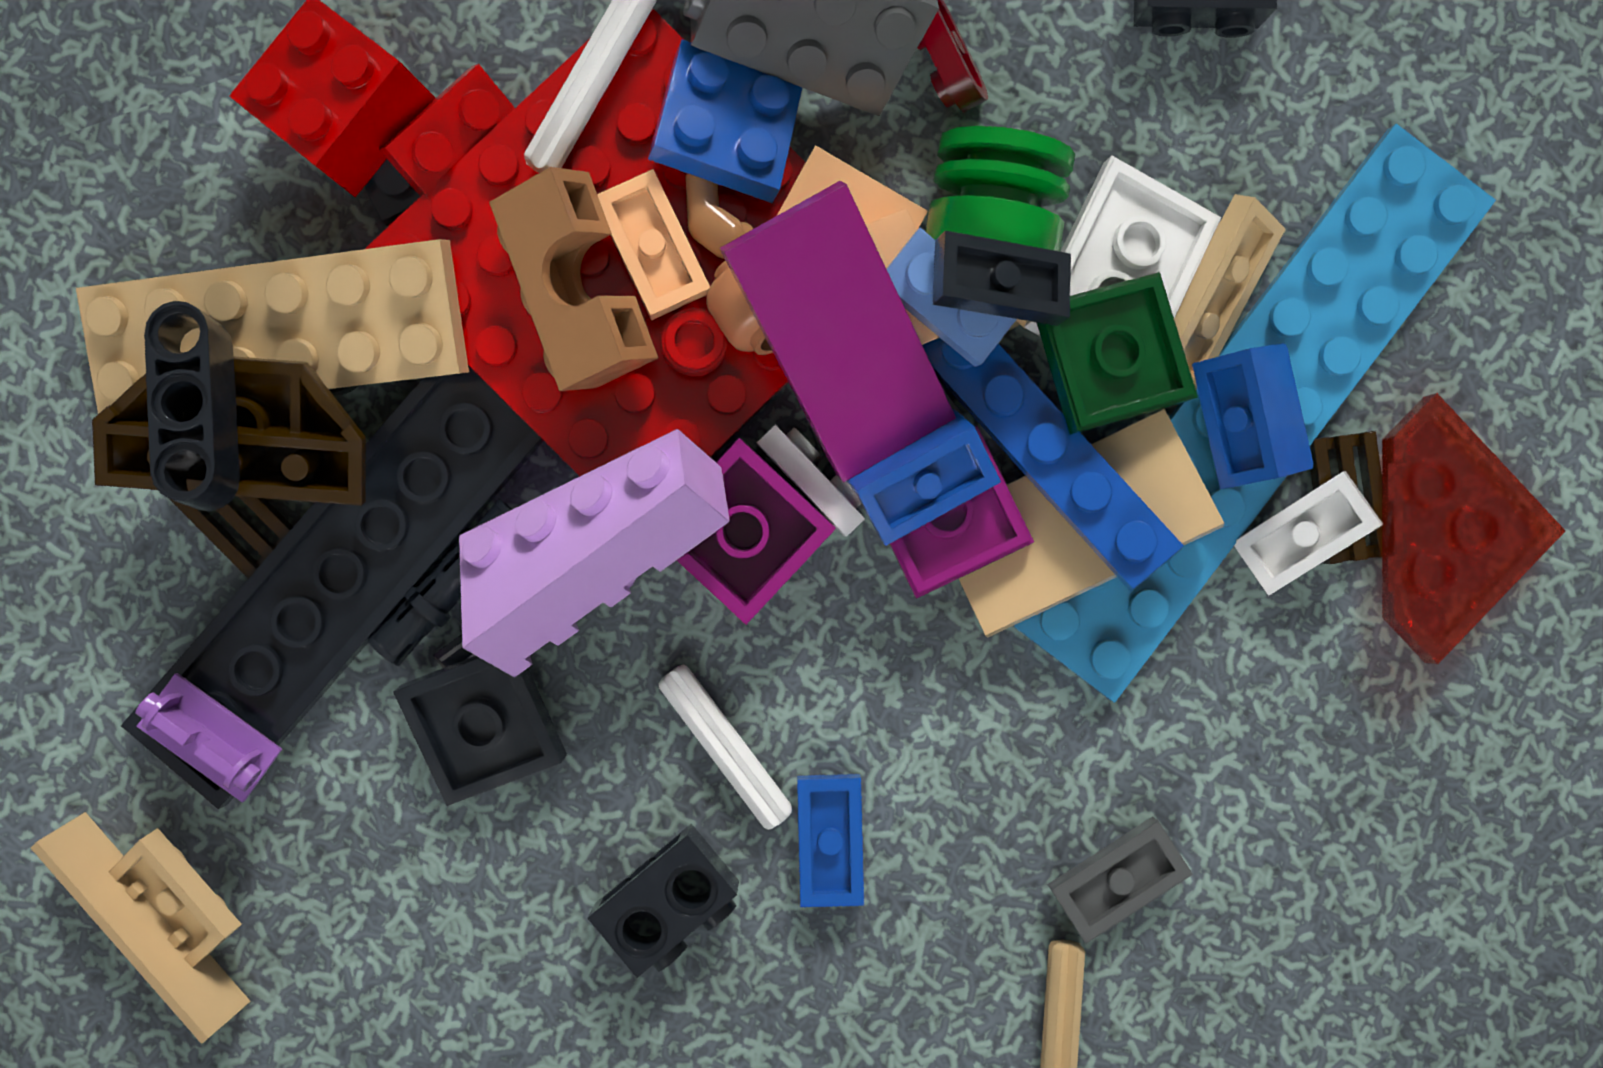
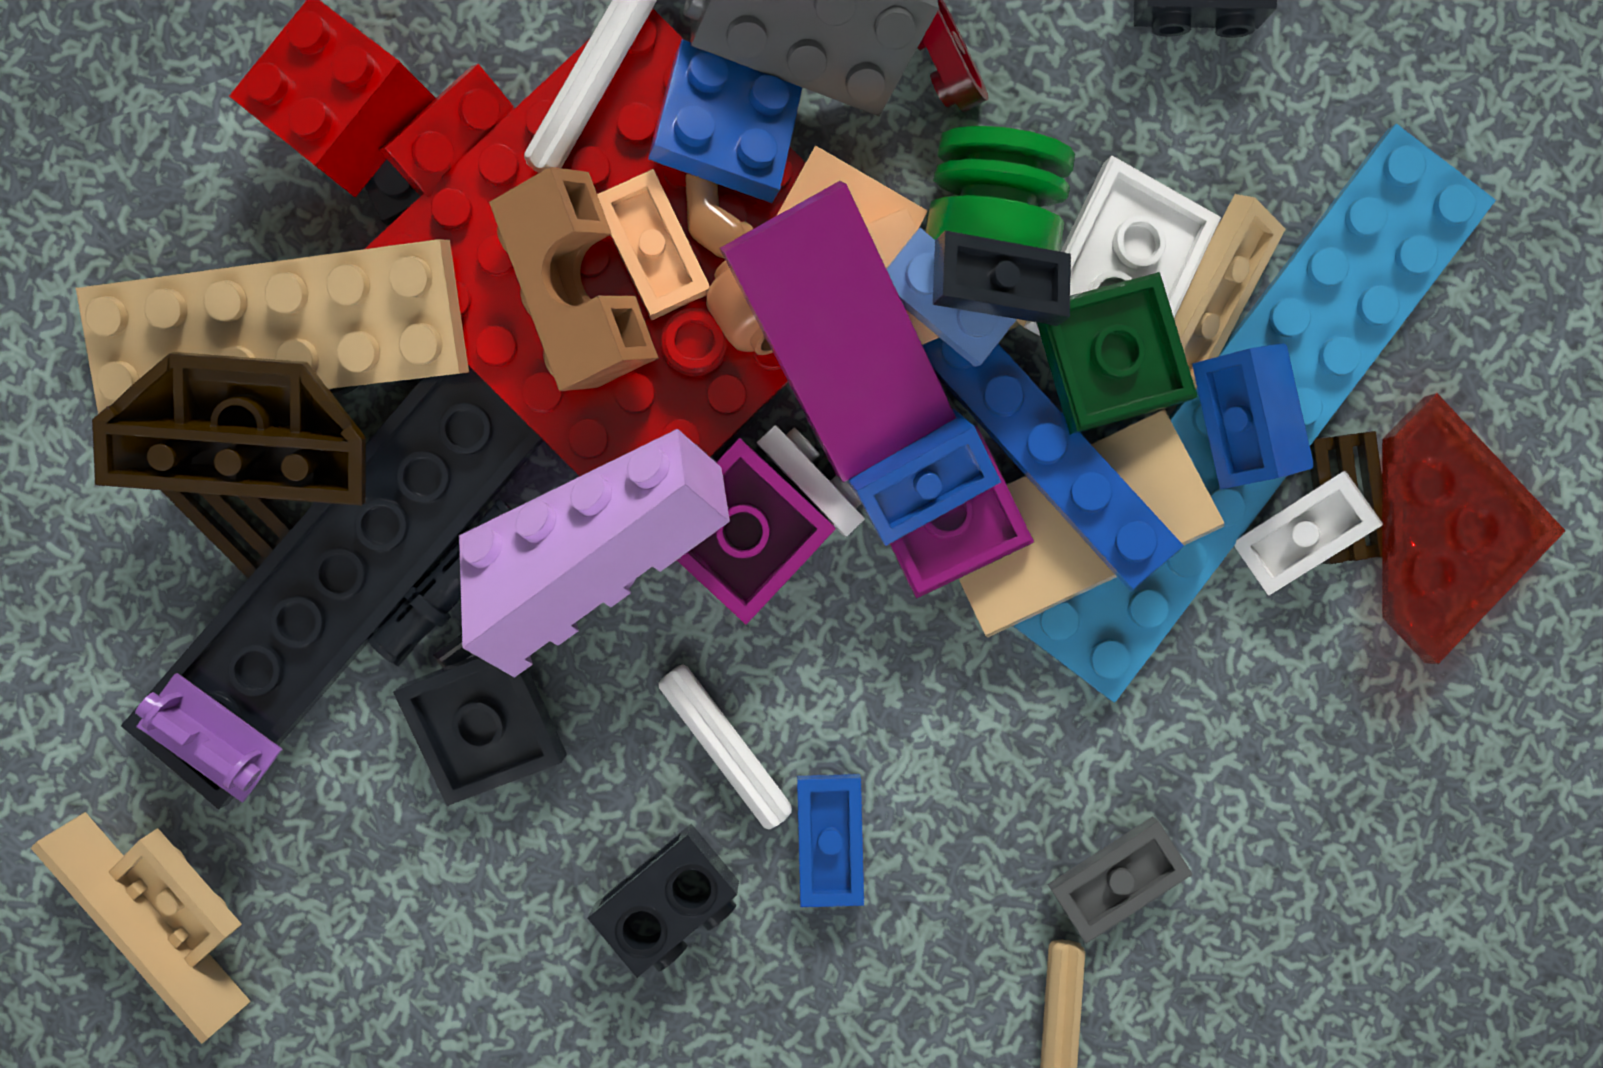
(174, 380): black beam -> none

